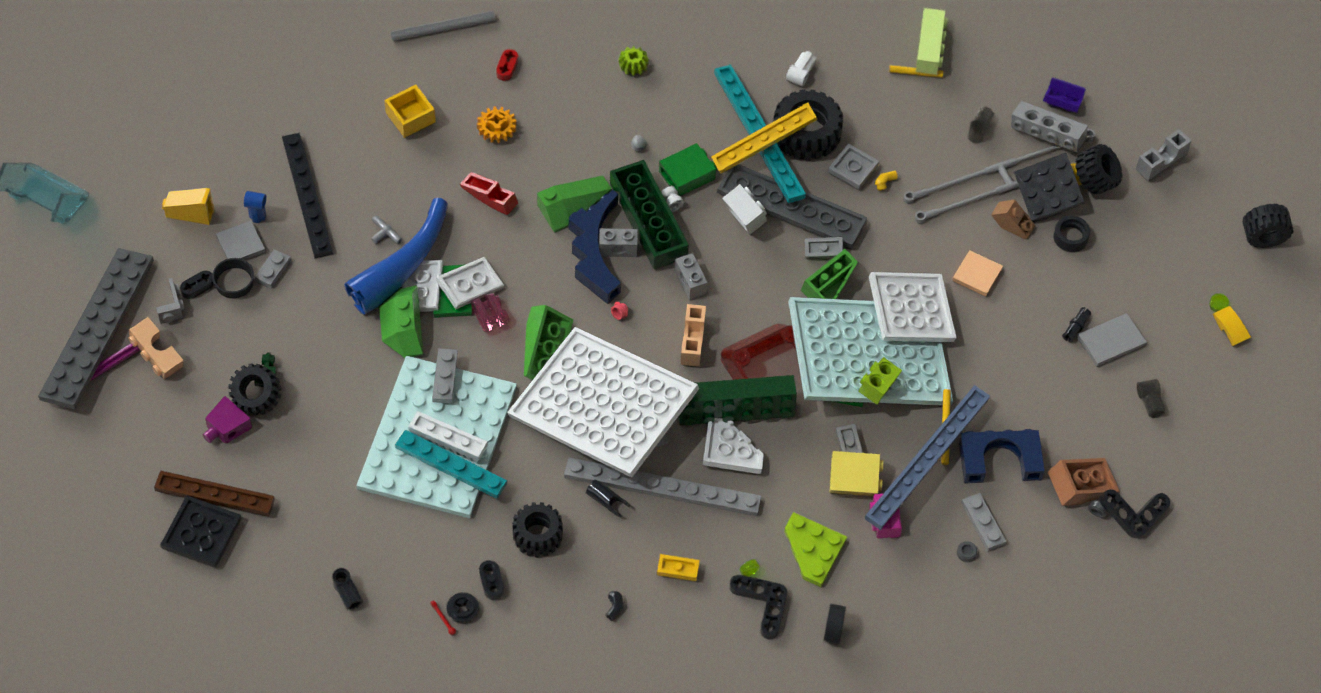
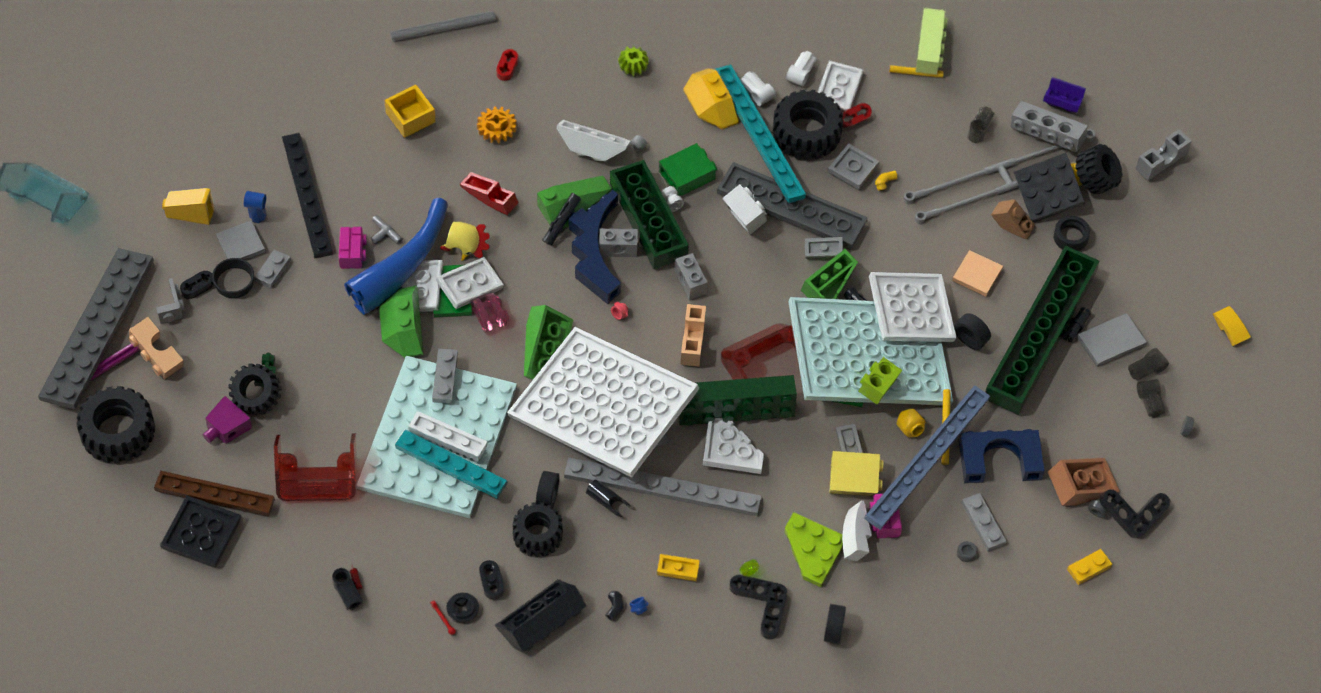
(113, 403): none -> black tyre
(315, 483): none -> clear red windscreen
(351, 247): none -> dark pink brick
(355, 578): none -> red piece
(467, 238): none -> light yellow piece
(541, 615): none -> black slope
(548, 488): none -> black tyre
(557, 226): none -> black pin
(591, 142): none -> white wedge
(638, 605): none -> blue plate
(711, 99): none -> yellow wedge
(760, 92): none -> white piece
(764, 138): yellow plate -> none
(841, 83): none -> white tile
(853, 294): none -> black piece
(856, 119): none -> red beam
(856, 532): none -> white slope
(911, 423): none -> yellow head
(972, 331): none -> black tyre
(1041, 330): none -> dark green brick
(1089, 566): none -> yellow plate
(1152, 362): none -> clear smoke piece
(1187, 426): none -> dark grey tile
(1218, 302): clear neon green tile -> none
(1267, 225): black tyre -> none

